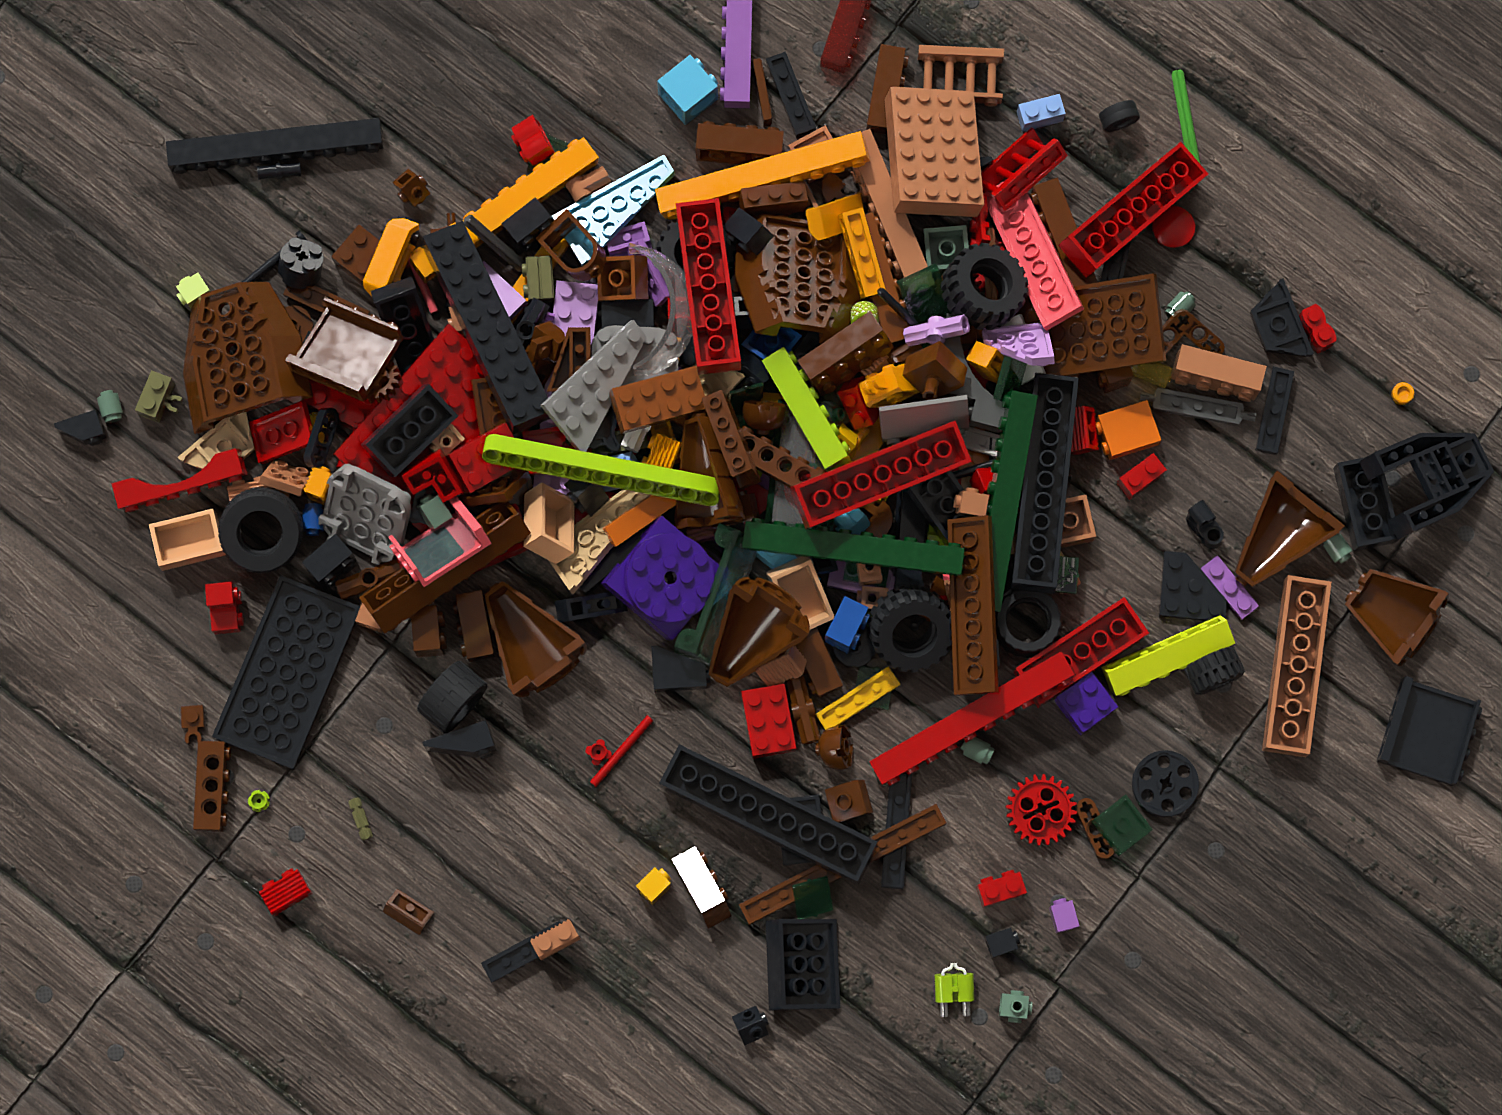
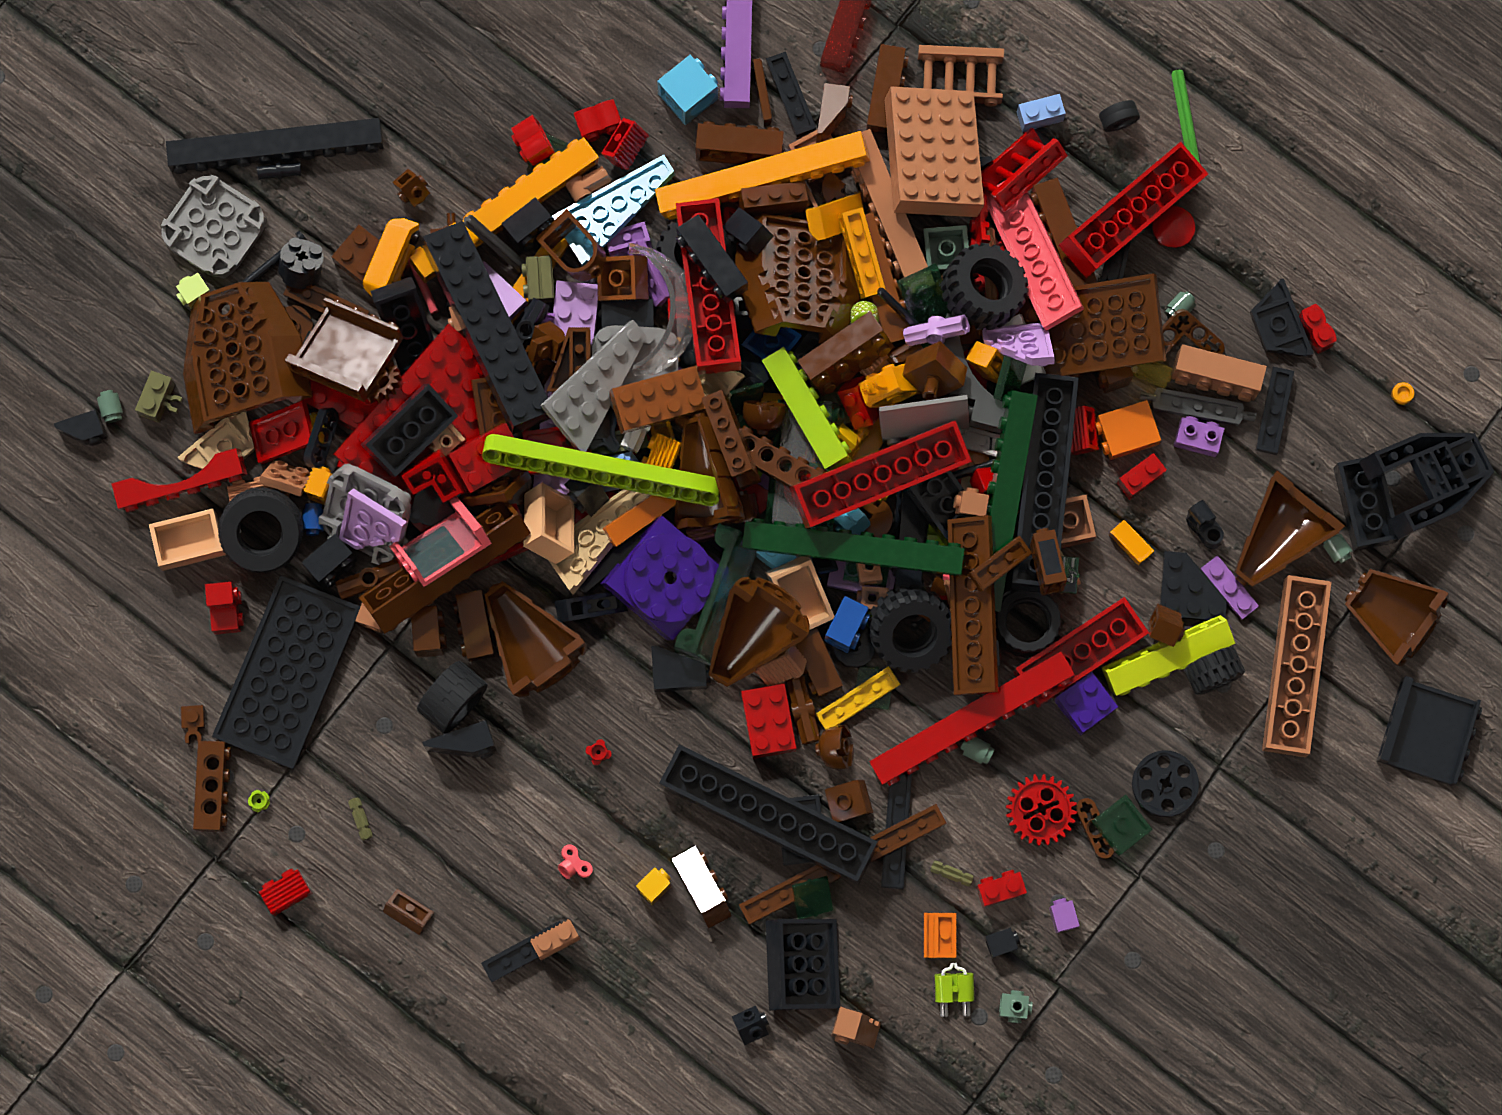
(213, 226): none -> light grey plate
(369, 523): none -> lavender plate
(433, 510): sand green brick -> none
(573, 864): none -> coral piece
(597, 120): none -> red brick
(620, 752): red bar -> none
(625, 144): none -> red brick
(712, 259): none -> black brick
(833, 109): none -> slope
(855, 1028): none -> nougat wedge
(939, 935): none -> orange plate
(951, 873): none -> olive axle
(1000, 563): none -> reddish brown tile
(1048, 561): none -> reddish brown brick
(1131, 542): none -> light orange slope
(1166, 625): none -> reddish brown brick
(1198, 436): none -> medium lavender brick

